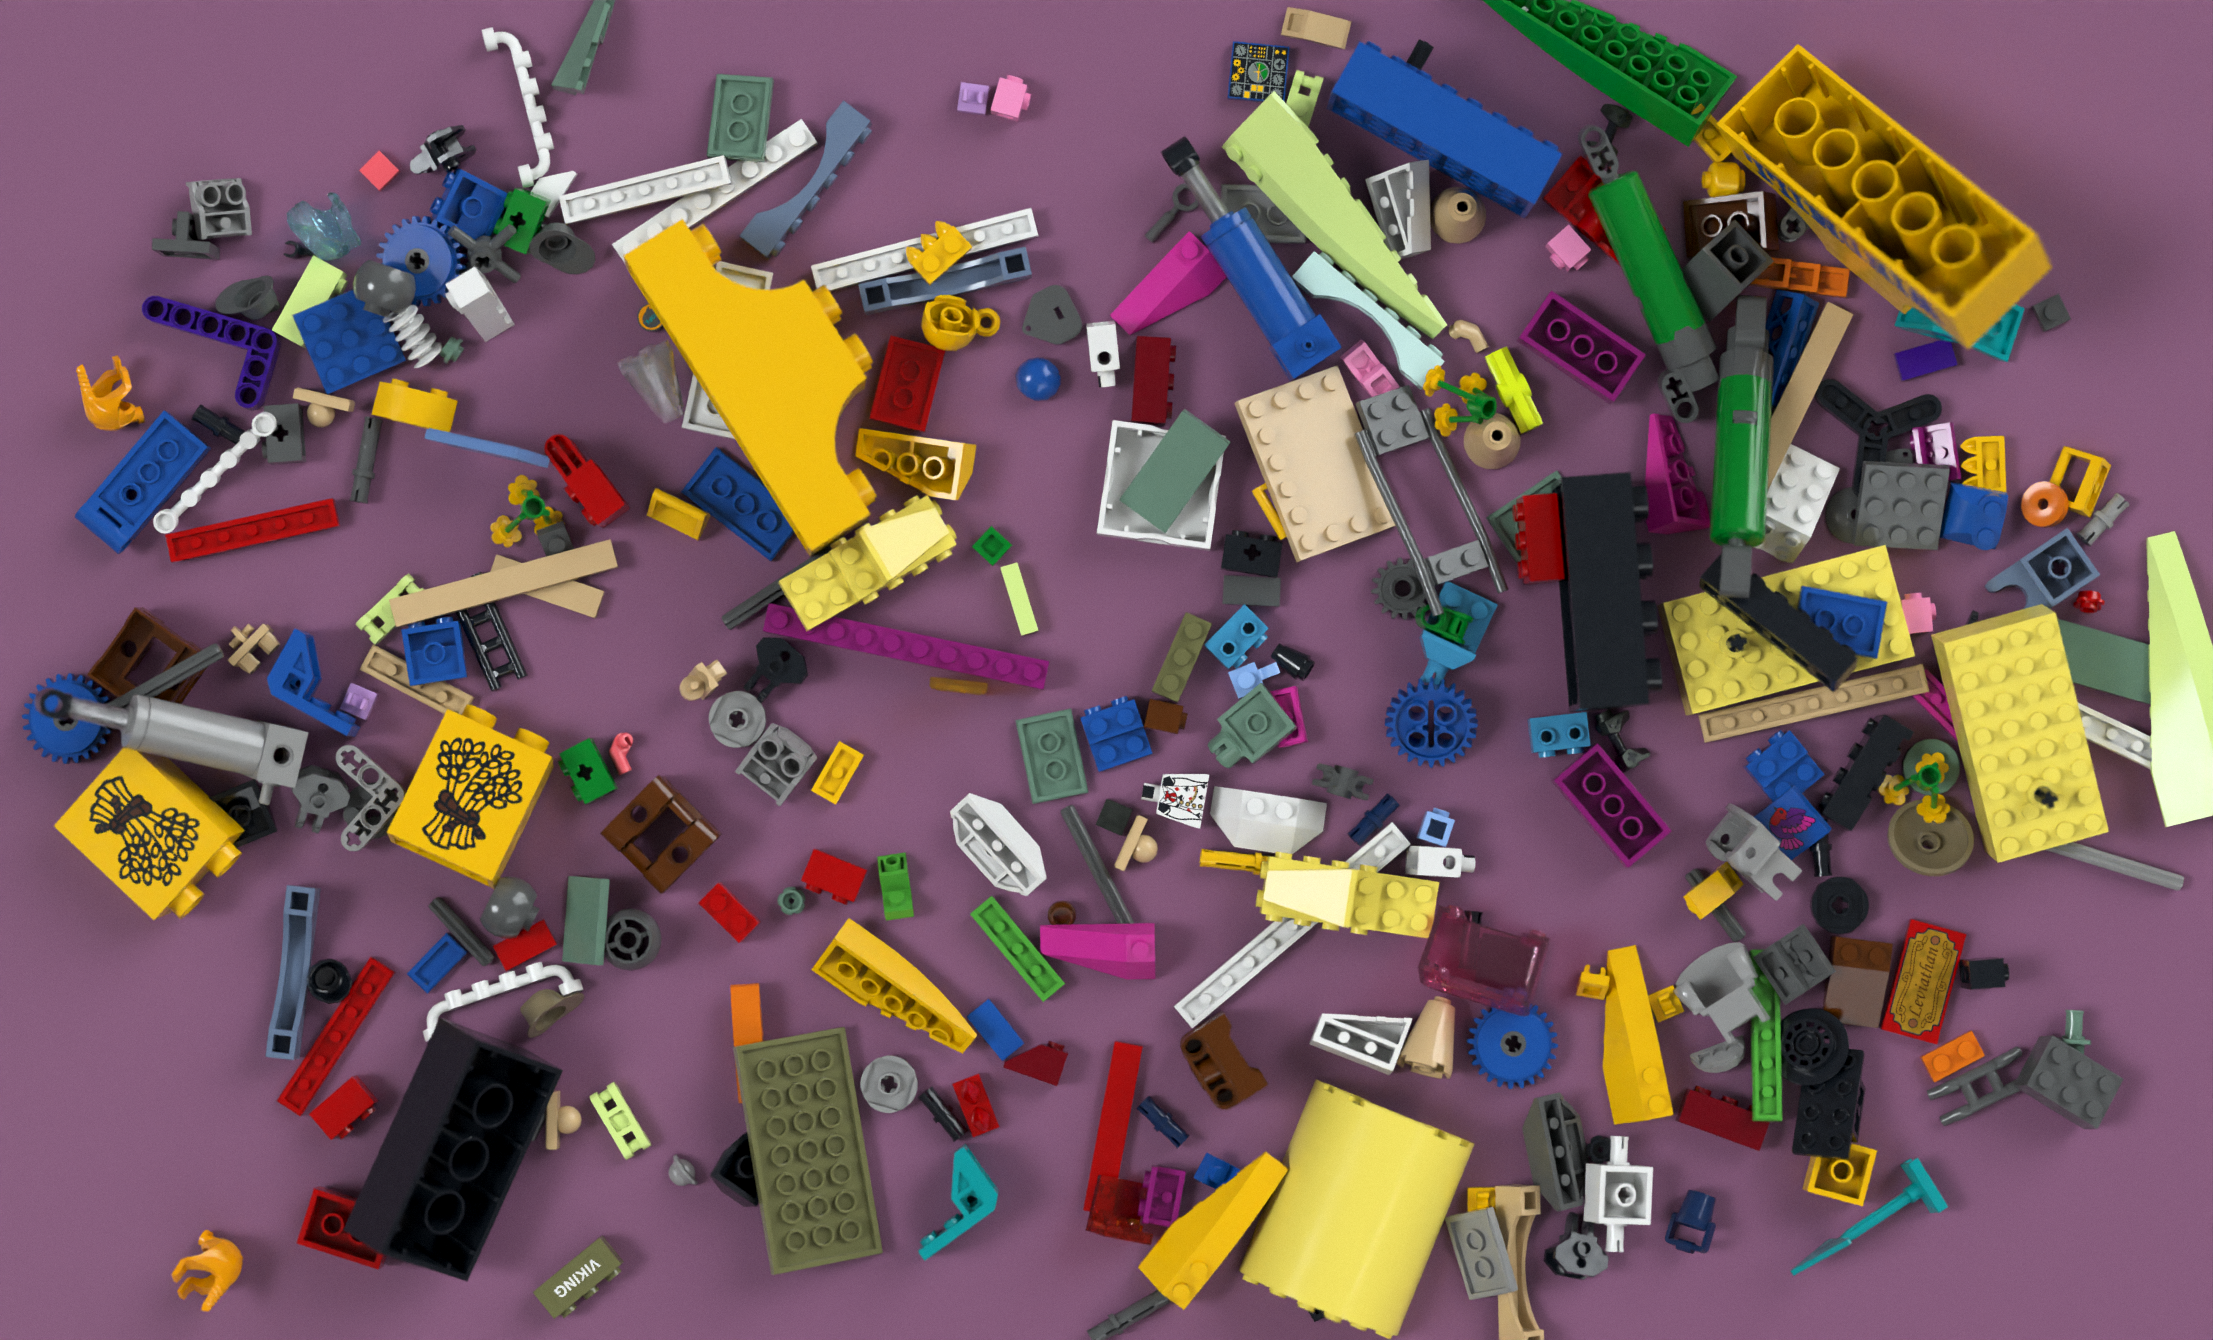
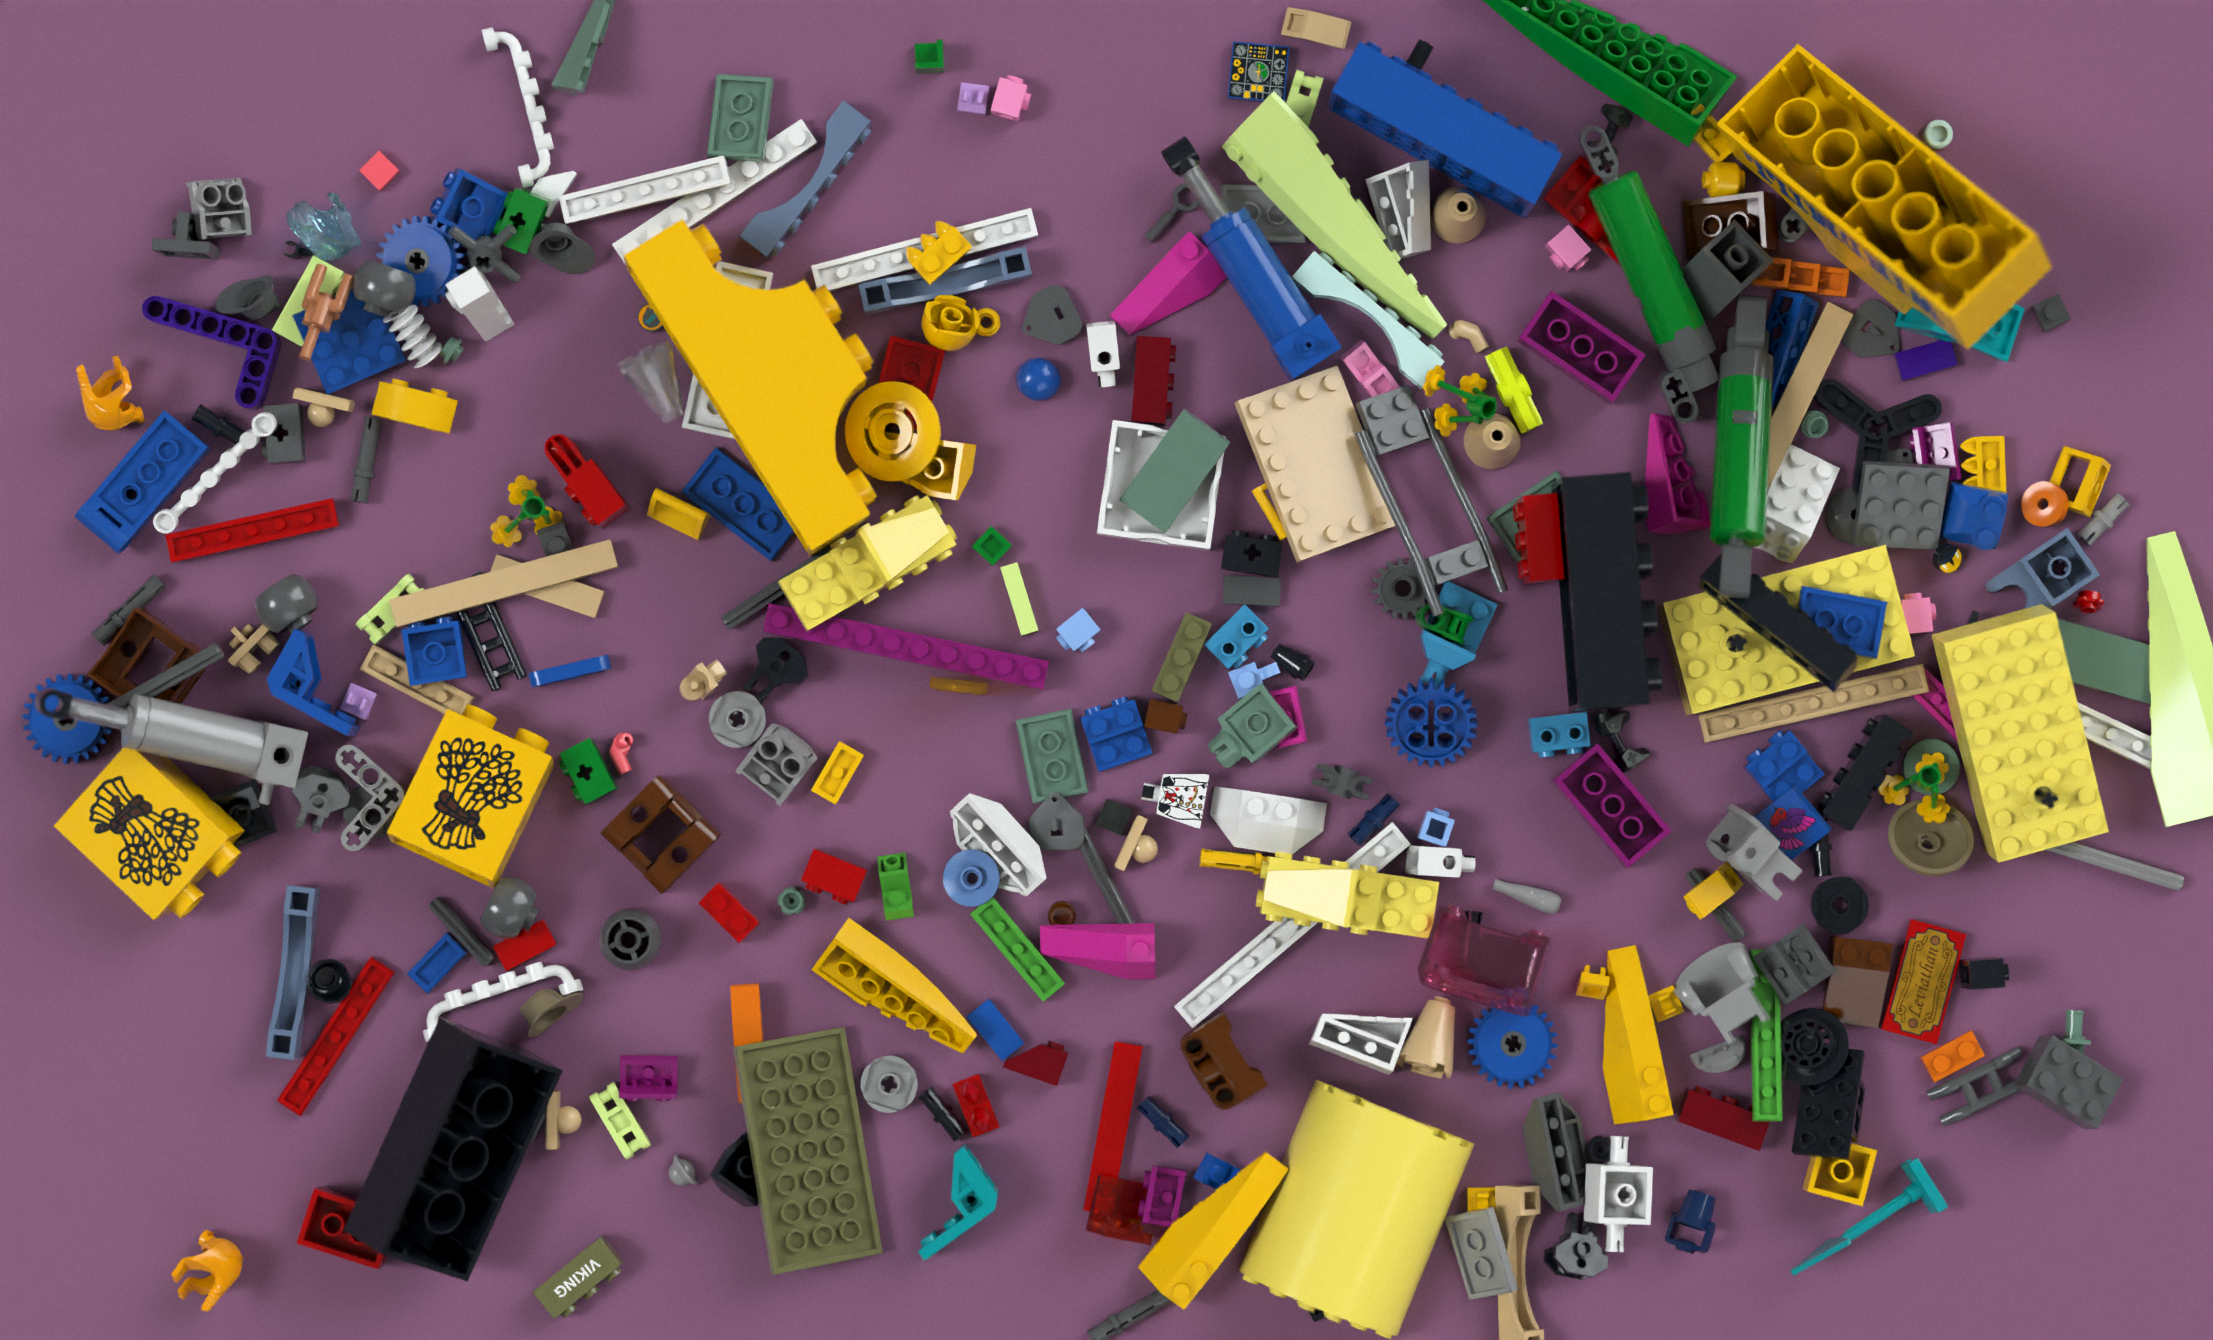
(117, 618): none -> dark grey pin
(287, 604): none -> dark grey wheel
(322, 308): none -> nougat plant
(344, 1107): red brick -> none
(442, 151): black hinge -> none
(487, 447): medium blue tile -> none
(569, 671): none -> blue beam
(585, 920): sand green tile -> none
(648, 1077): none -> magenta bracket
(910, 451): none -> yellow piece
(929, 57): none -> green panel
(957, 873): none -> medium blue dish
(1057, 816): none -> dark grey piece
(1077, 632): none -> light blue brick
(1534, 897): none -> light grey piece
(1814, 424): none -> sand green plate
(1879, 335): none -> dark grey piece
(1937, 134): none -> light aqua tile
(1947, 558): none -> black tile

